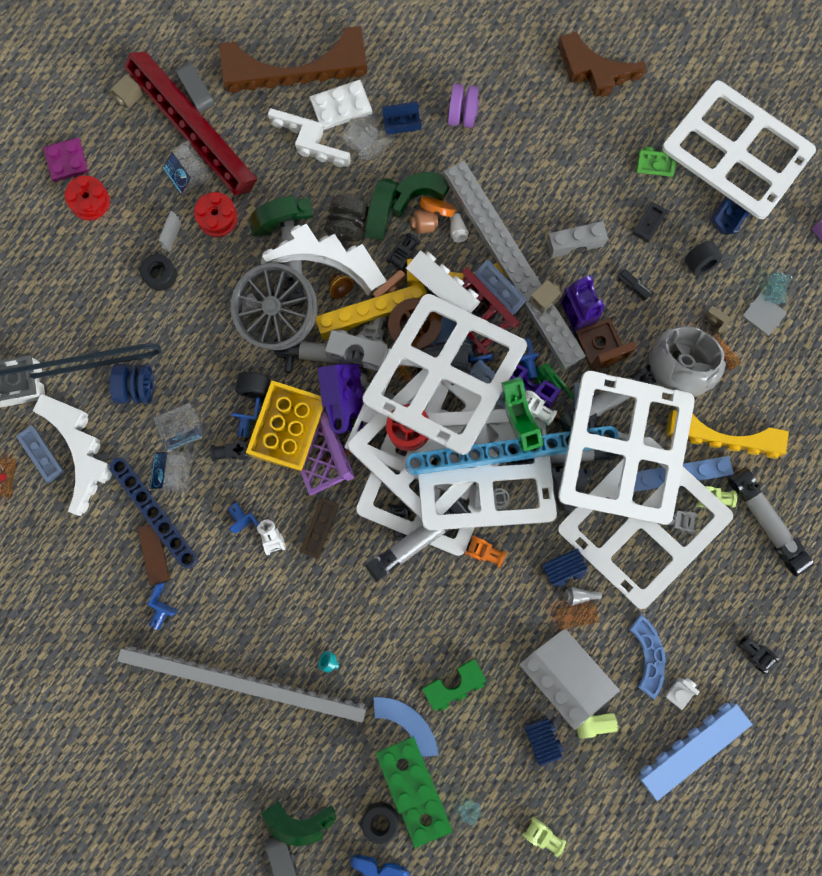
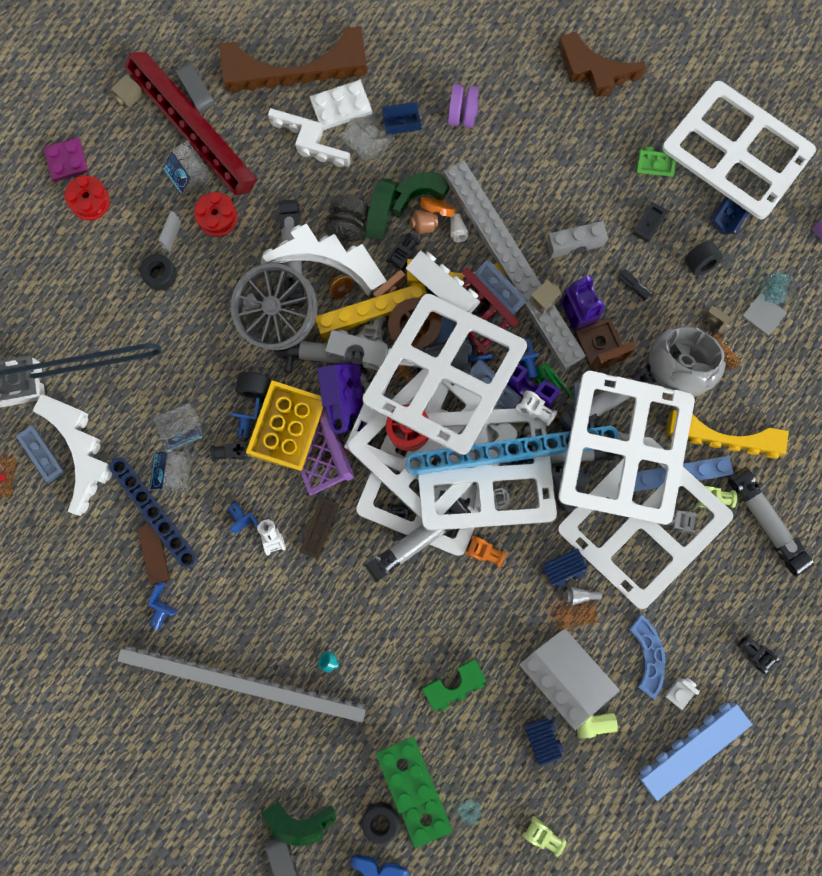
(131, 383): dark blue wheel -> none
(277, 211): dark green arch -> none
(410, 720): medium blue tile -> none
(519, 416): green arch -> none

